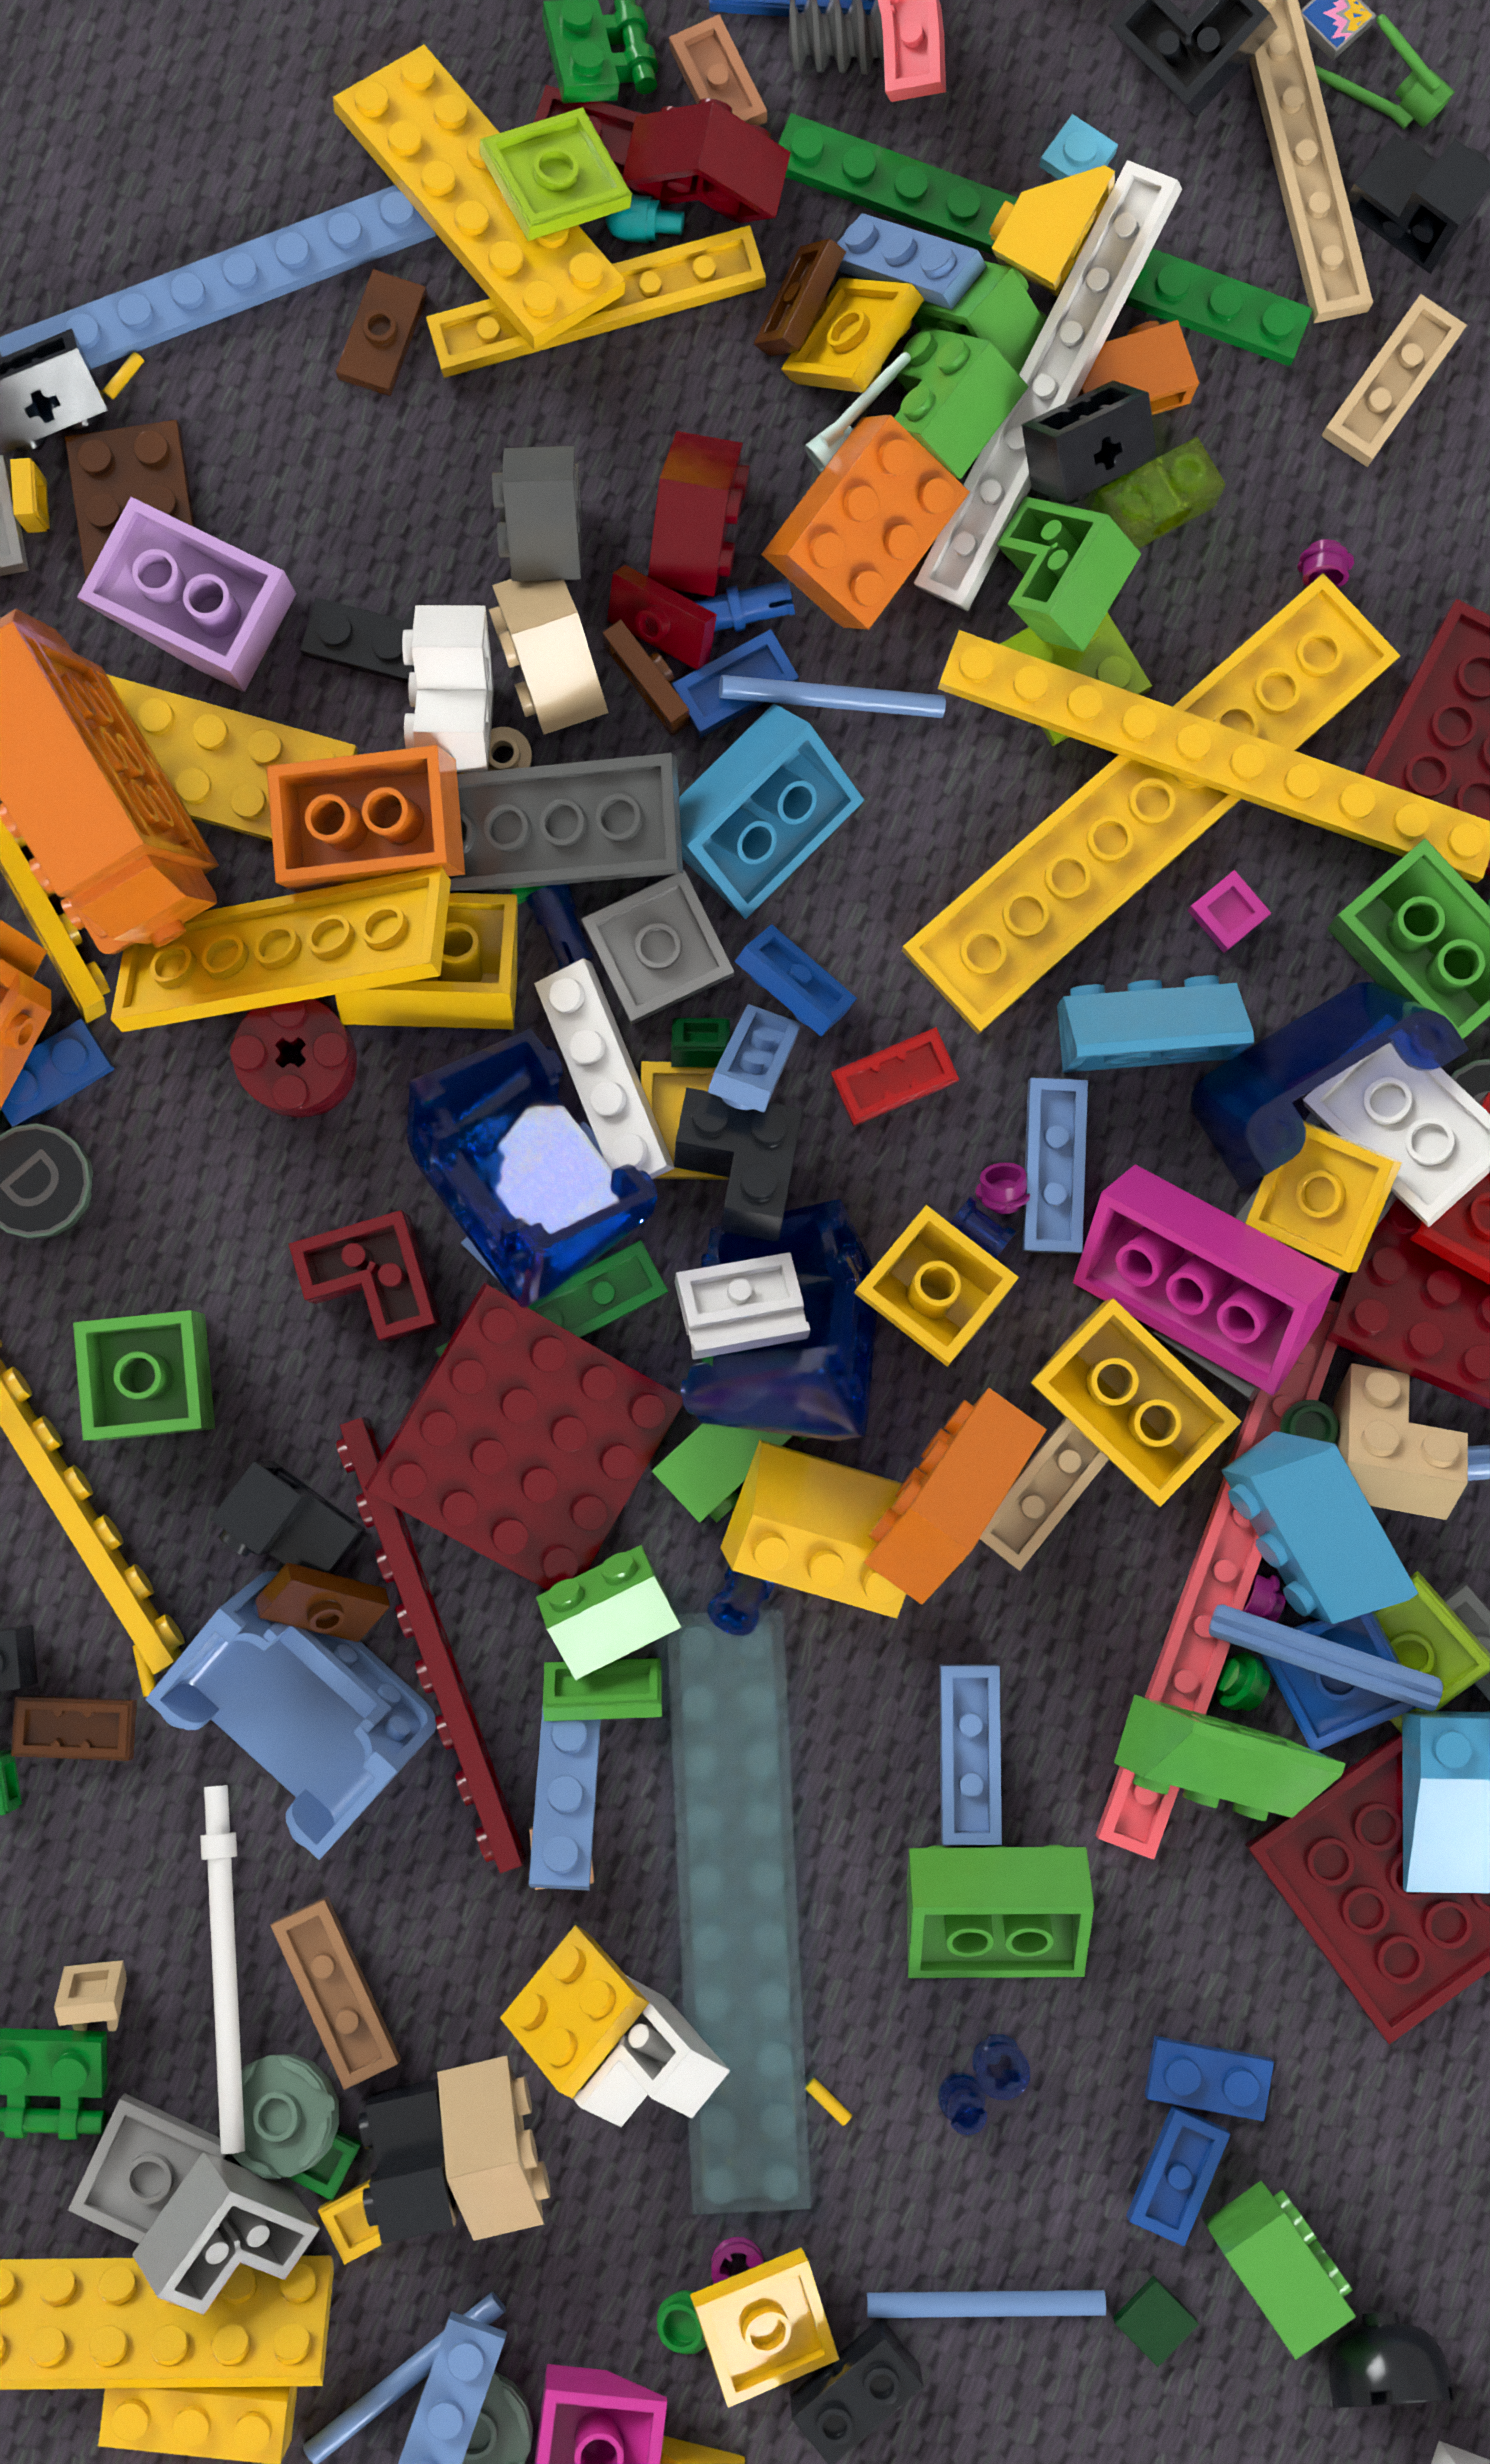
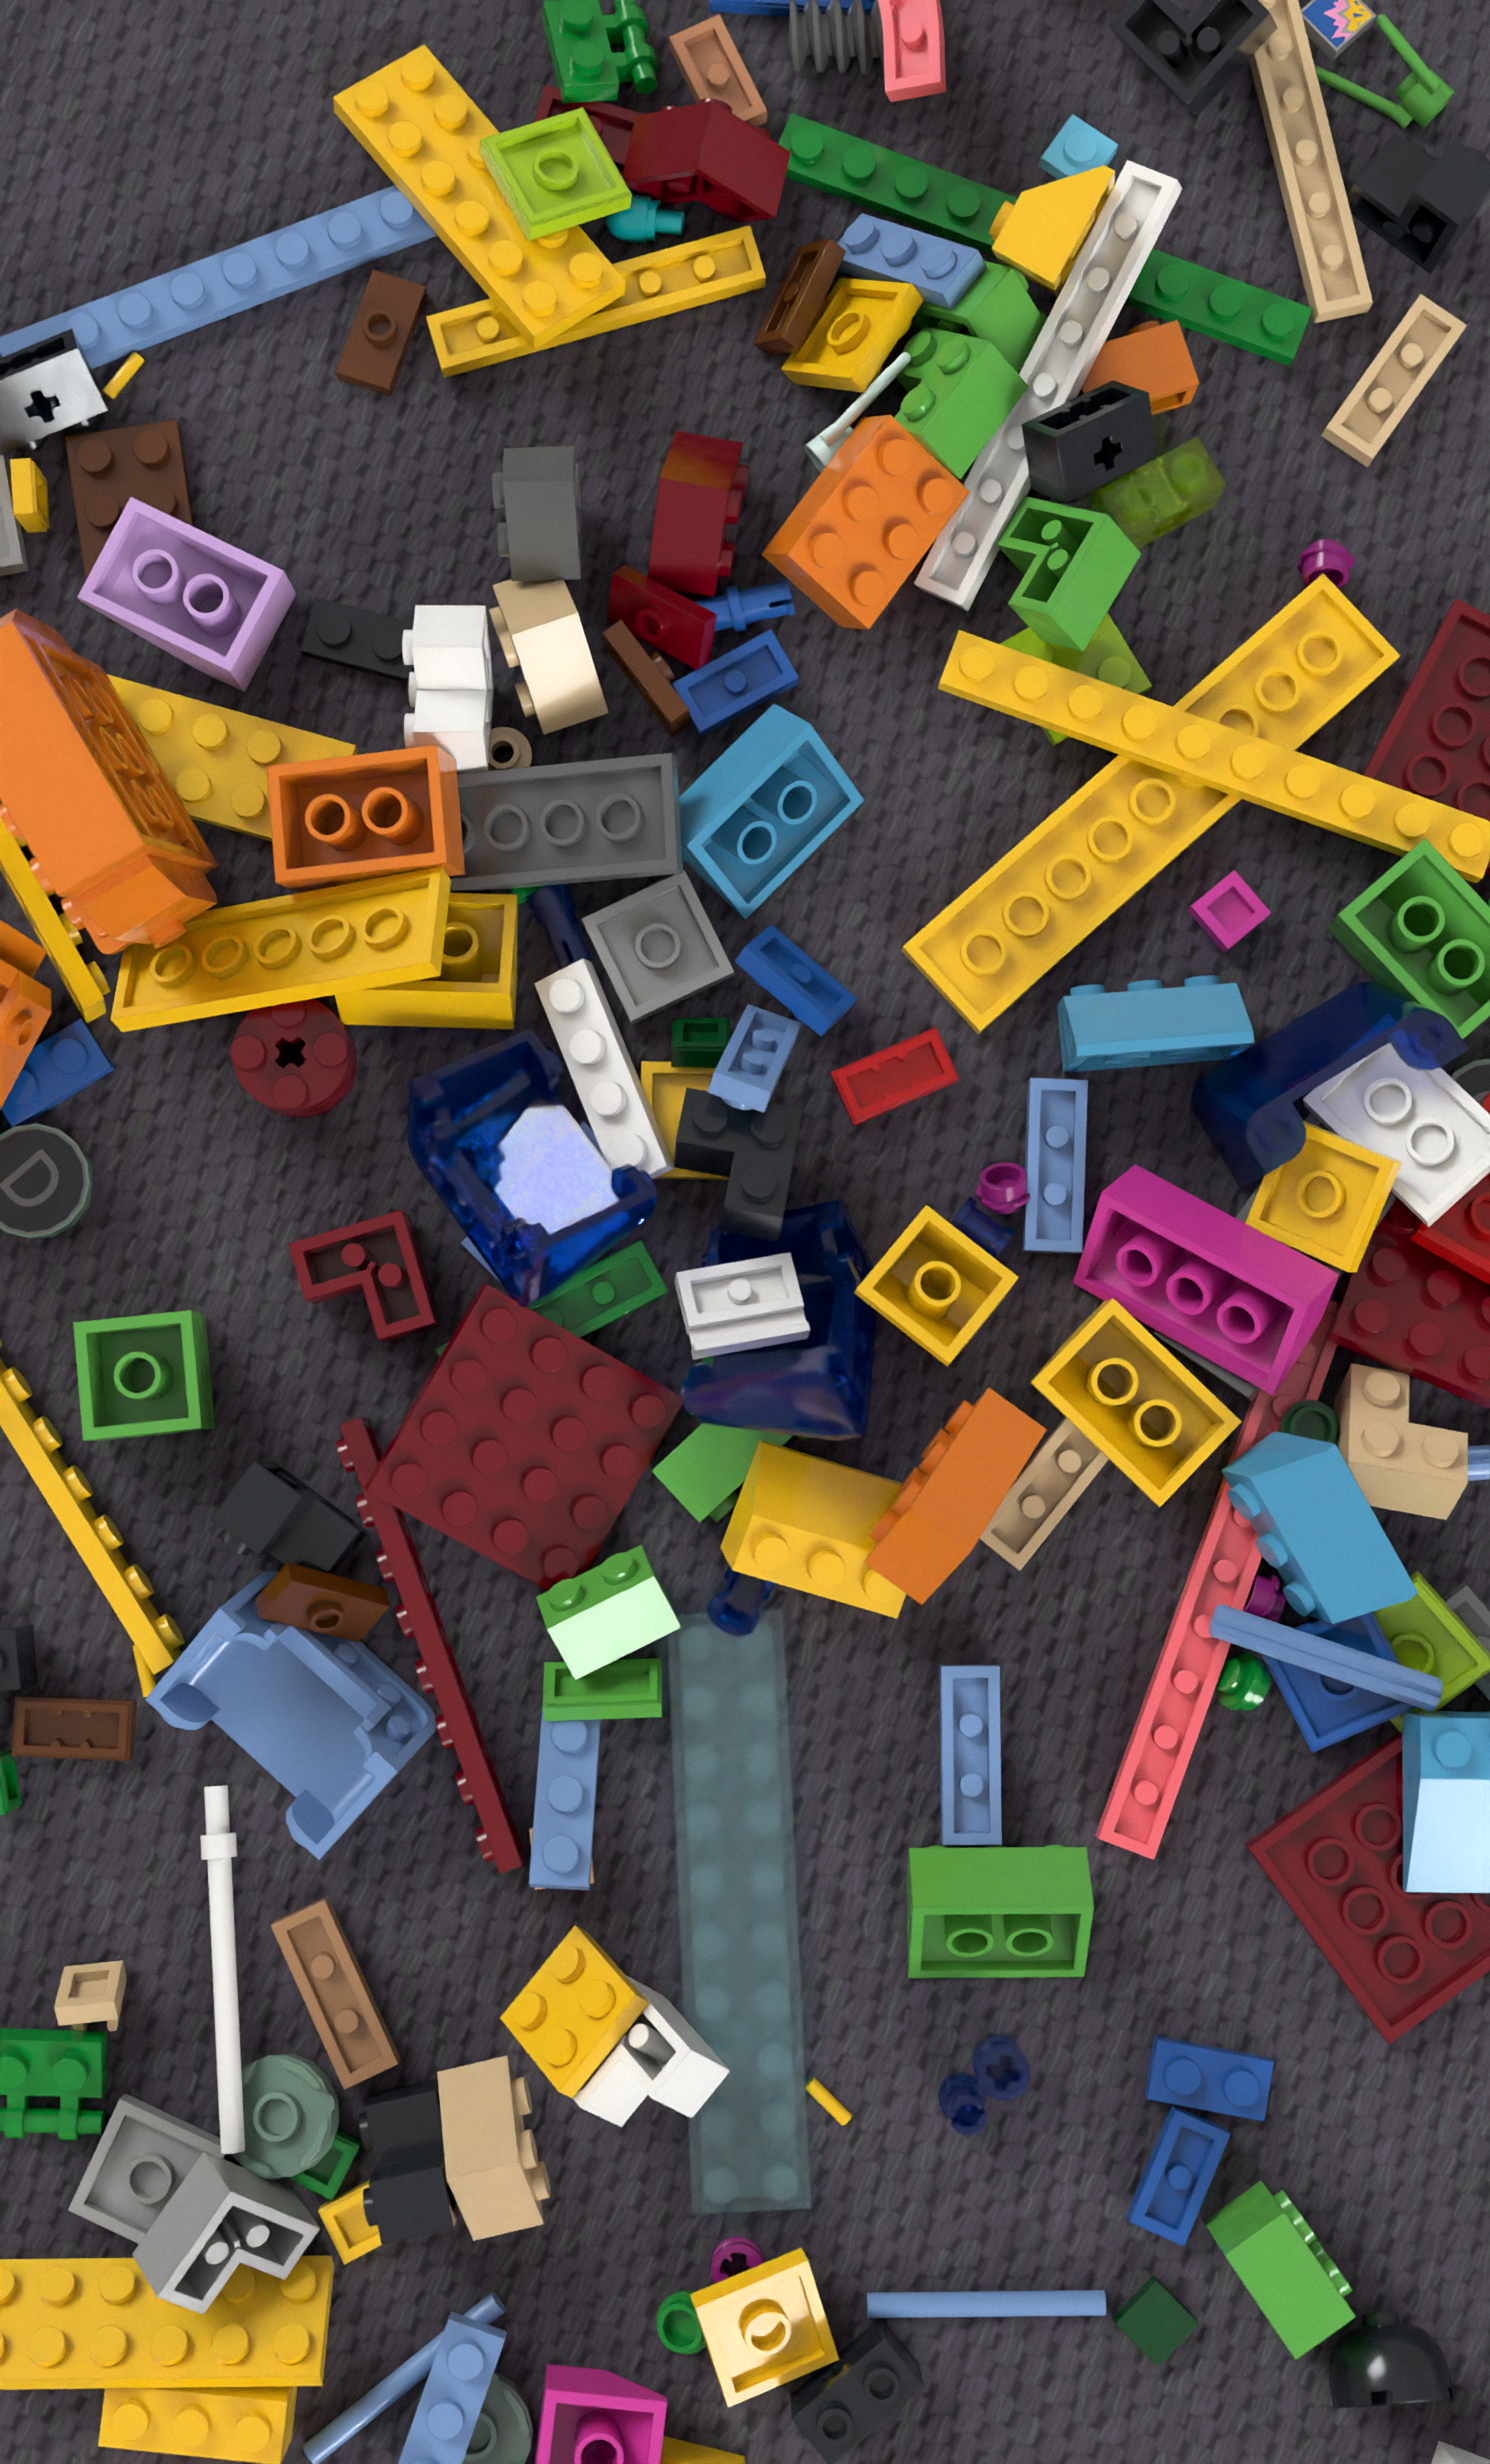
(831, 696): medium blue bar -> none
(1221, 1761): bright green slope -> none

